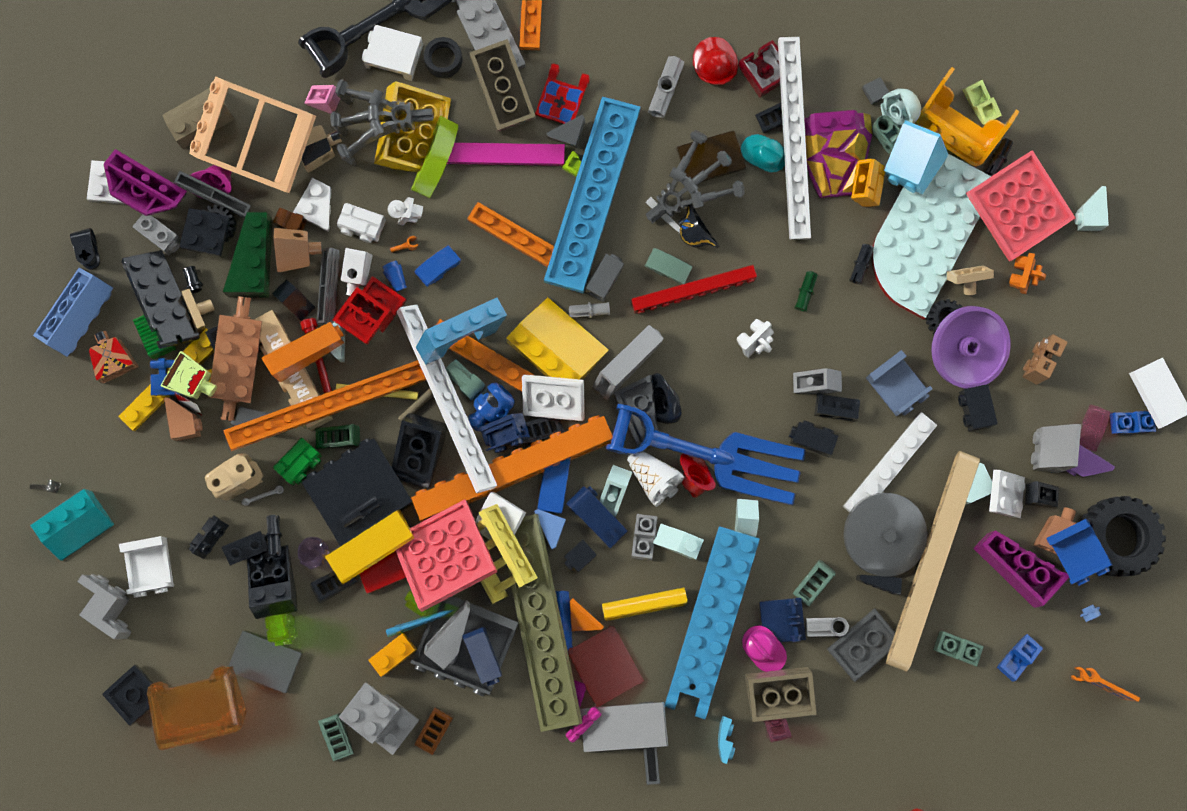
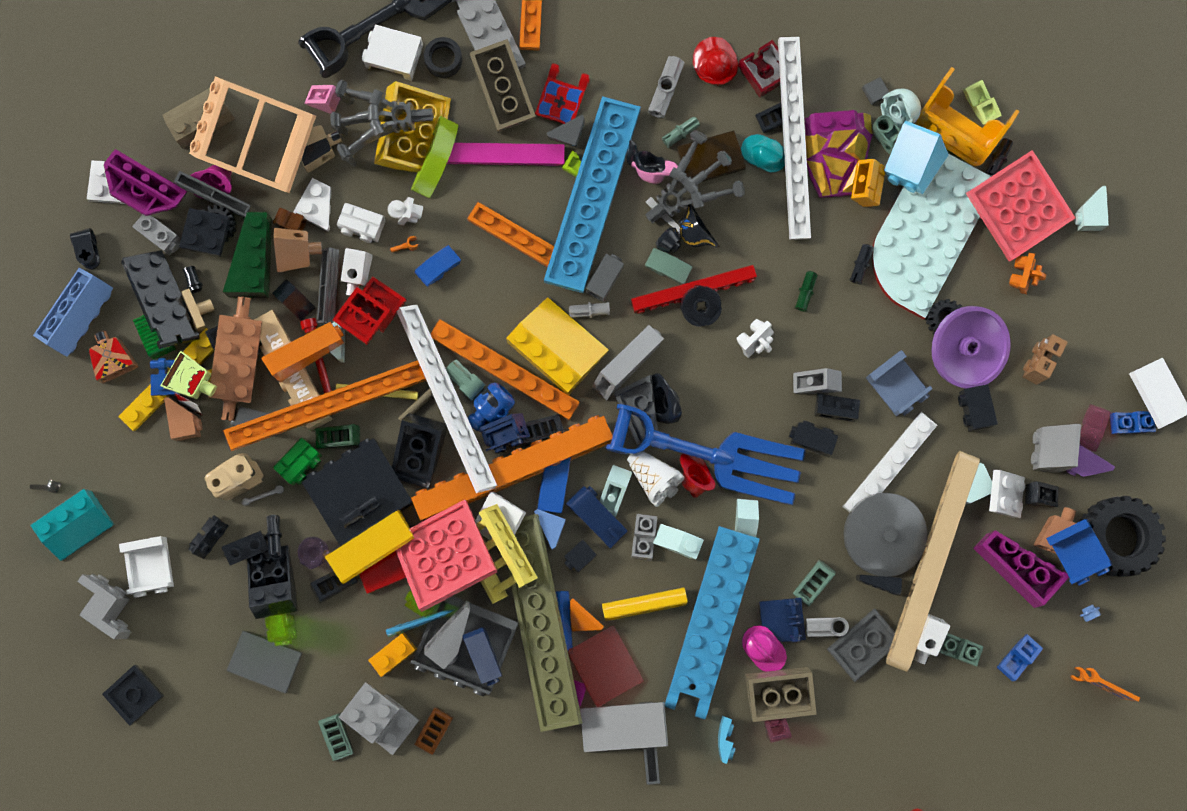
(196, 709): clear orange windscreen -> none
(394, 274): blue cone -> none
(480, 320): dark azure arch -> none
(553, 397): white tile -> none
(587, 720): dark pink axle -> none
(648, 166): none -> black hair
(669, 241): none -> black cone
(680, 132): none -> sand green axle
(712, 303): none -> black plate
(936, 631): none -> white torso
(969, 277): tan tile -> none

